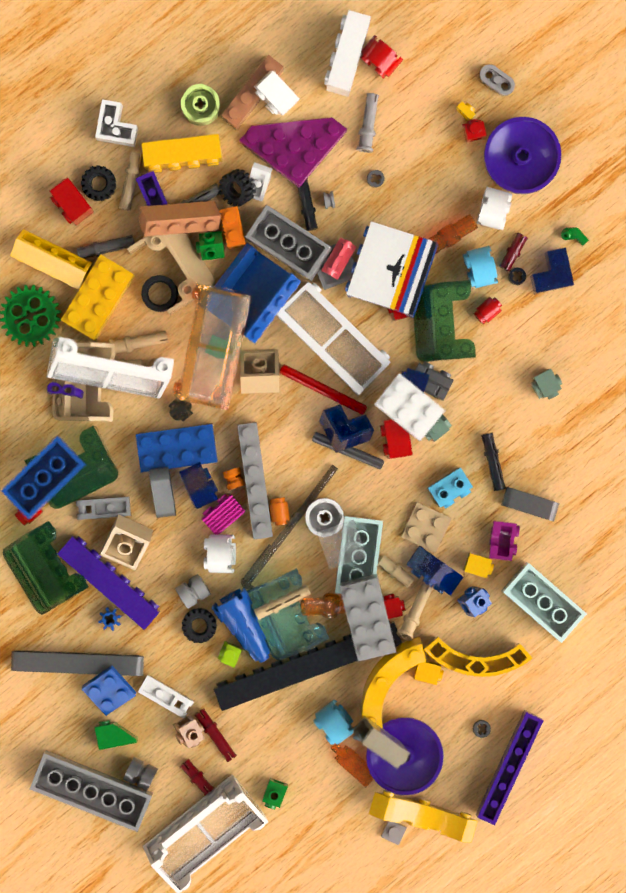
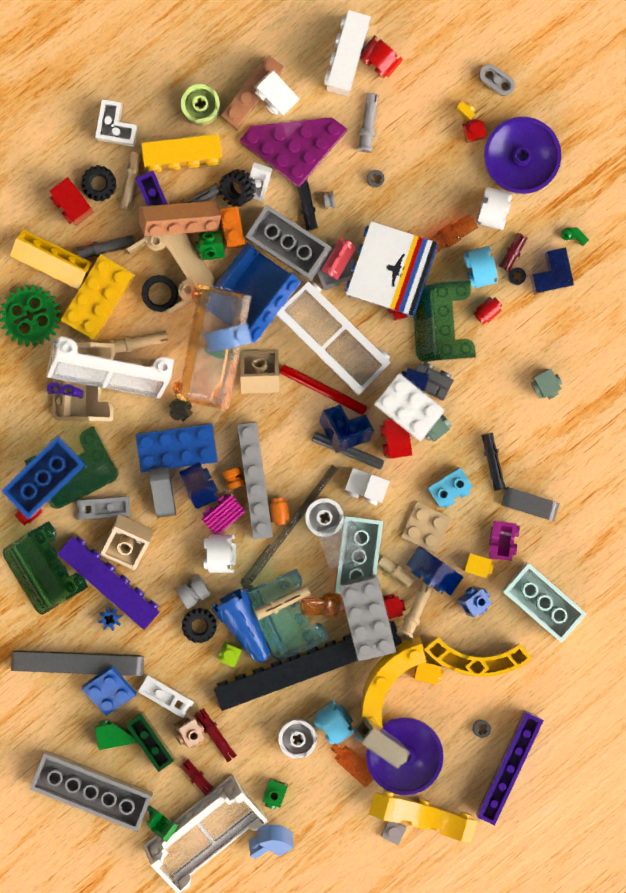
(140, 774): flat silver wheel -> none
(150, 741): none -> dark green brick
(160, 824): none -> green slope
(227, 338): none -> medium blue brick
(273, 839): none -> medium blue brick
(300, 748): none -> white brick
(366, 485): none -> white brick

